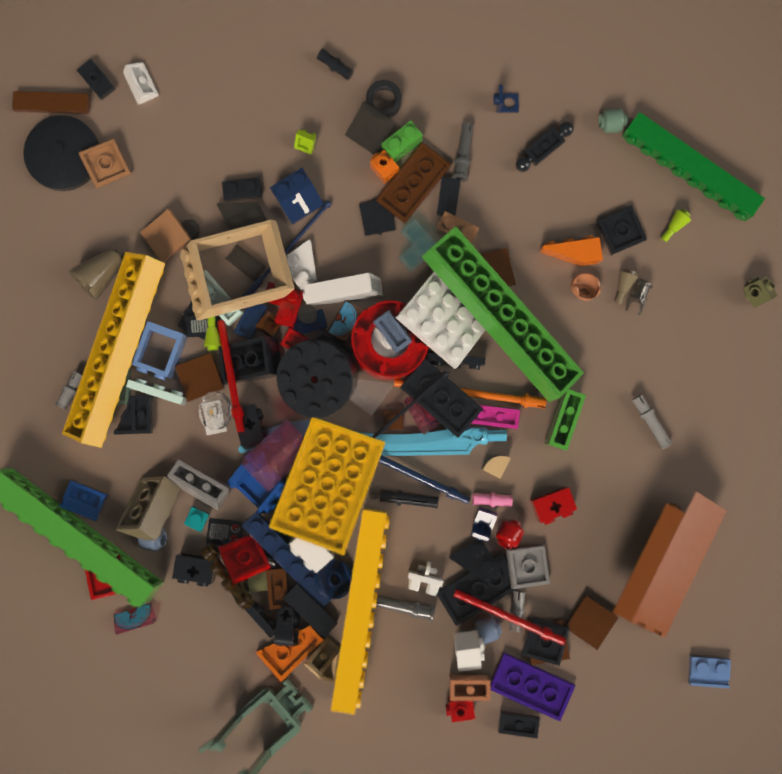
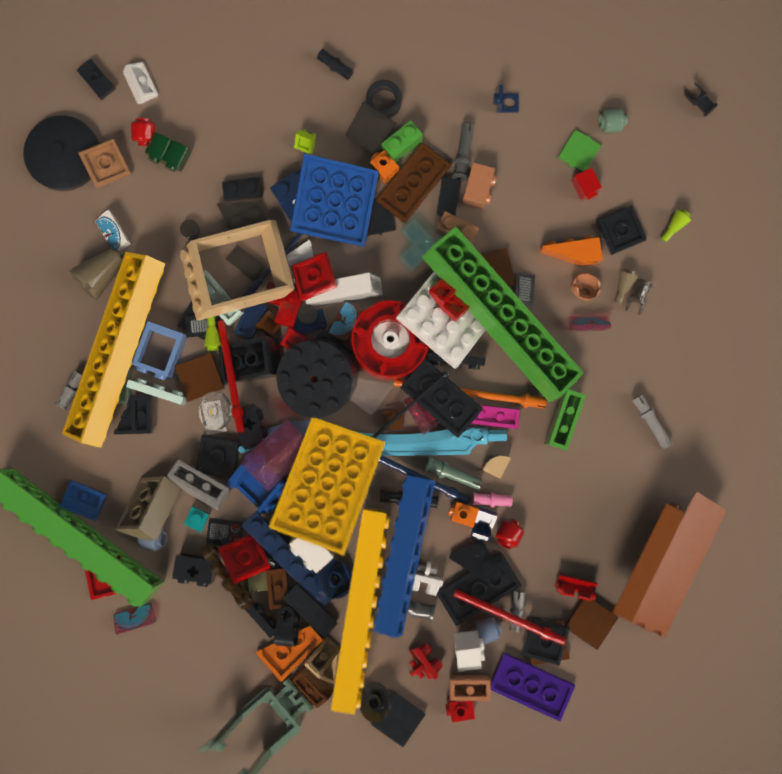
(51, 102): reddish brown tile -> none
(112, 231): none -> slope
(142, 131): none -> red head
(166, 235): medium nougat tile -> none
(168, 152): none -> dark green brick
(217, 456): none -> black tile
(312, 687): none -> reddish brown slope
(314, 276): none -> red tile
(333, 200): none -> blue plate
(369, 706): none -> black dish
(392, 331): sand blue tile -> none
(401, 721): none -> black tile
(404, 556): none -> blue brick
(429, 668): none -> red hips
(444, 470): none -> sand green pin
(447, 300): none -> red slope
(463, 513): none -> orange brick
(478, 186): none -> nougat brick
(518, 724): black plate -> none
(525, 288): none -> black sticker
(528, 566): light grey tile -> none
(542, 504): red brick -> none
(544, 146): black plate -> none
(569, 585): none -> red hinge
(579, 151): none -> bright green piece
(586, 184): none -> red brick
(589, 323): none -> clear pink slope
(693, 167): green brick -> none
(702, 101): none -> black piece
(709, 671): medium blue plate -> none
(760, 291): olive brick -> none

